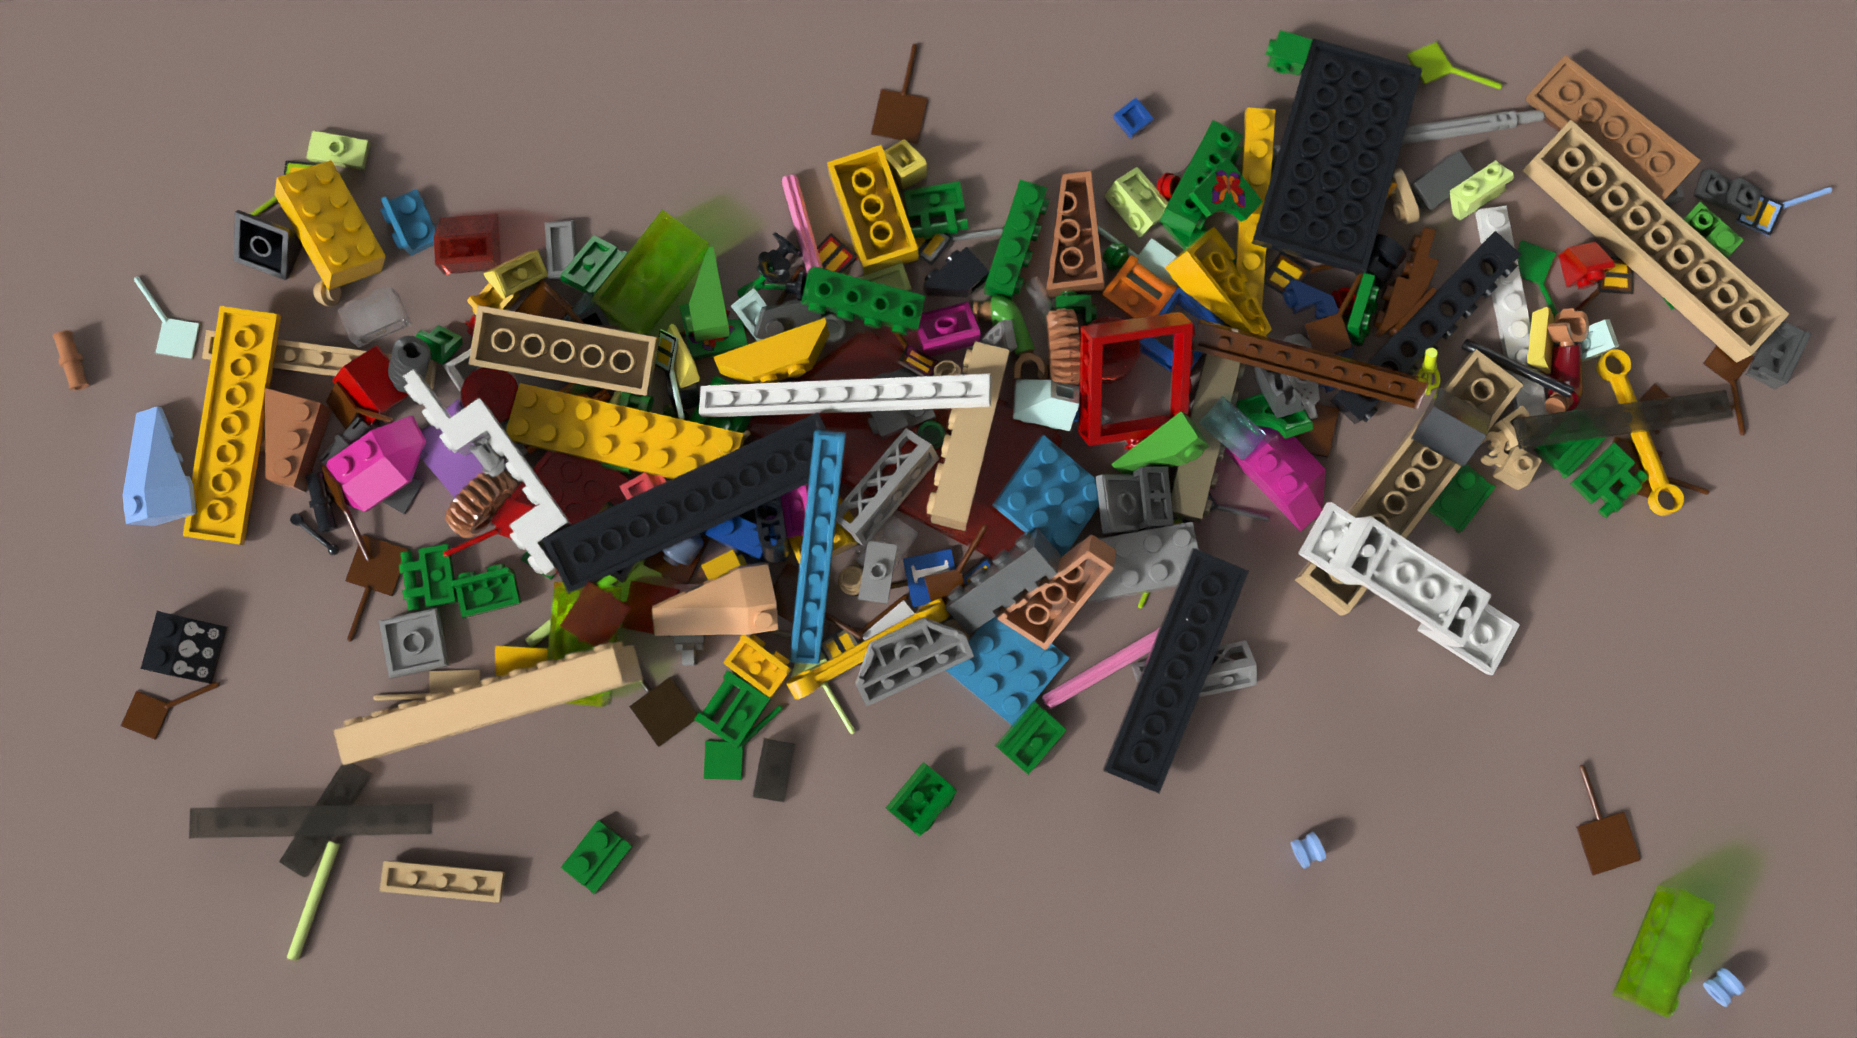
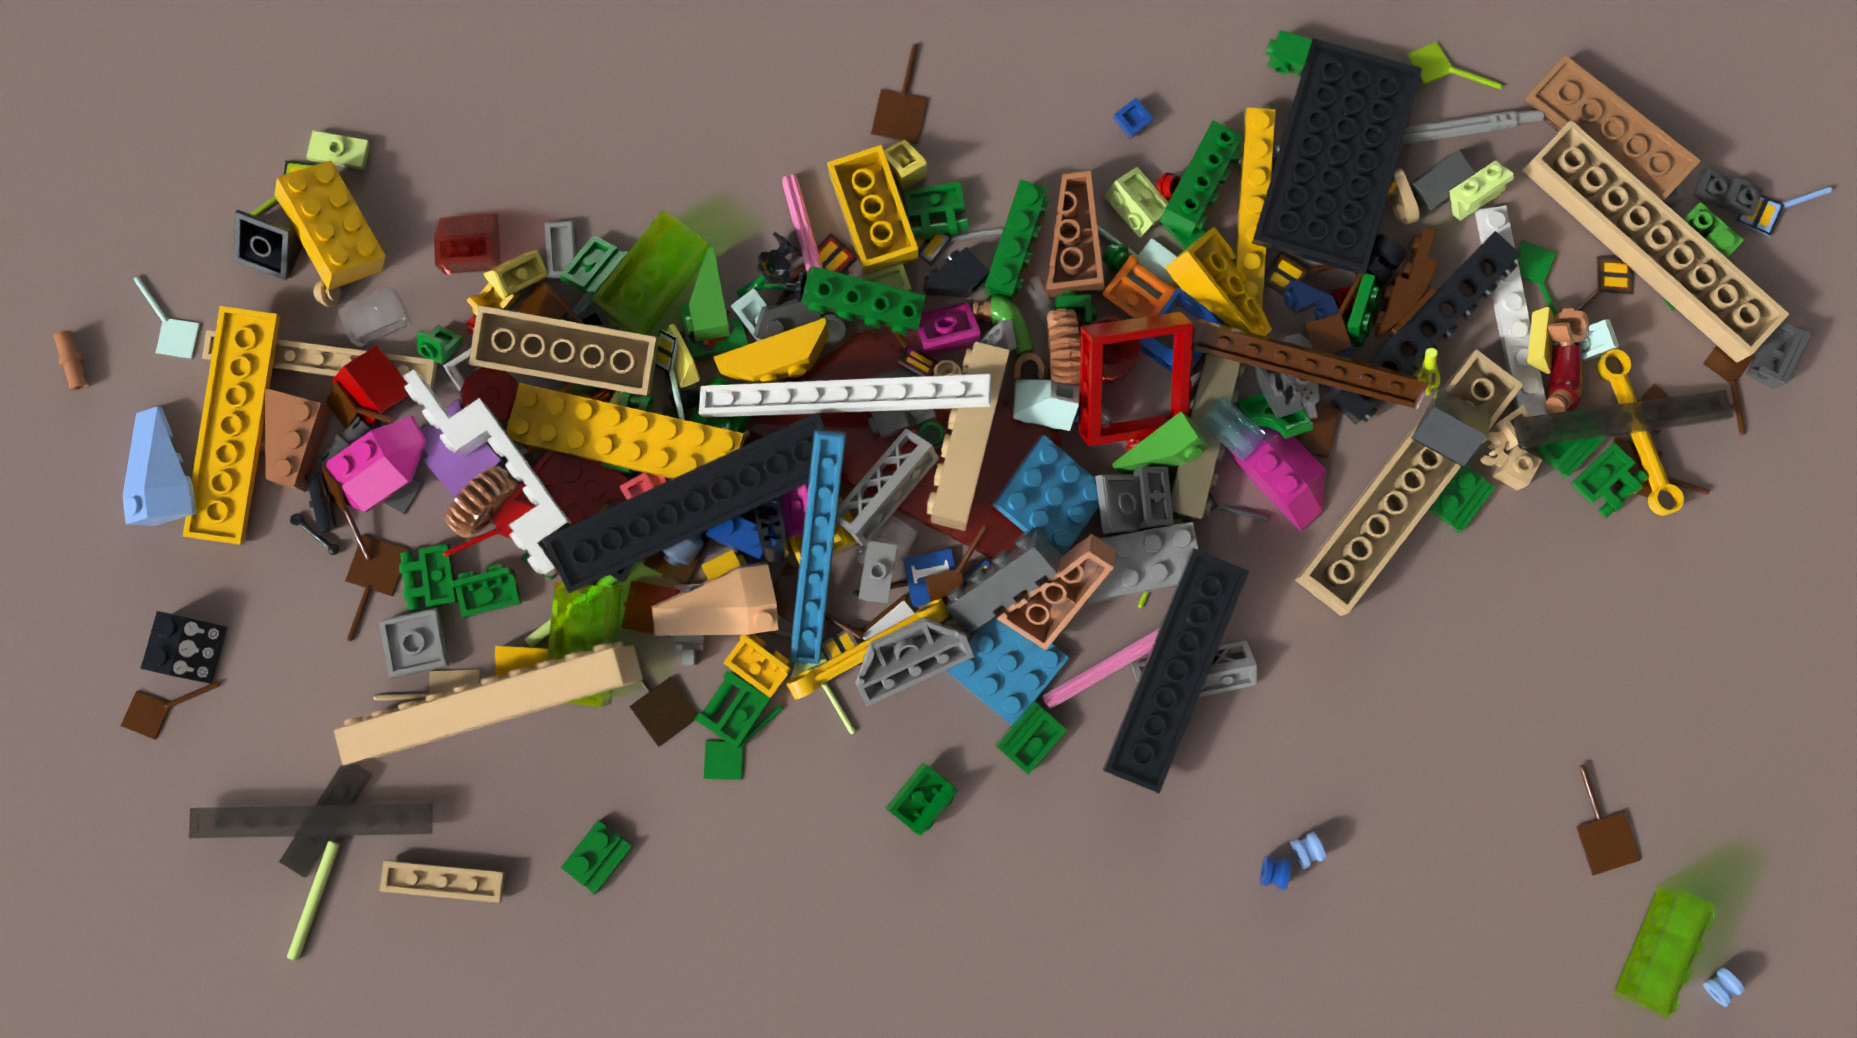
(406, 355): dark grey piece -> none
(411, 222): dark azure bracket -> none
(487, 457): light grey pin -> none
(595, 615): clear red piece -> none
(774, 770): clear smoke panel -> none
(850, 580): tan plate -> none
(1226, 191): green tile -> none
(1275, 872): none -> blue wheel
(1445, 602): white bracket -> none
(1520, 369): black bar -> none
(1584, 265): red slope -> none

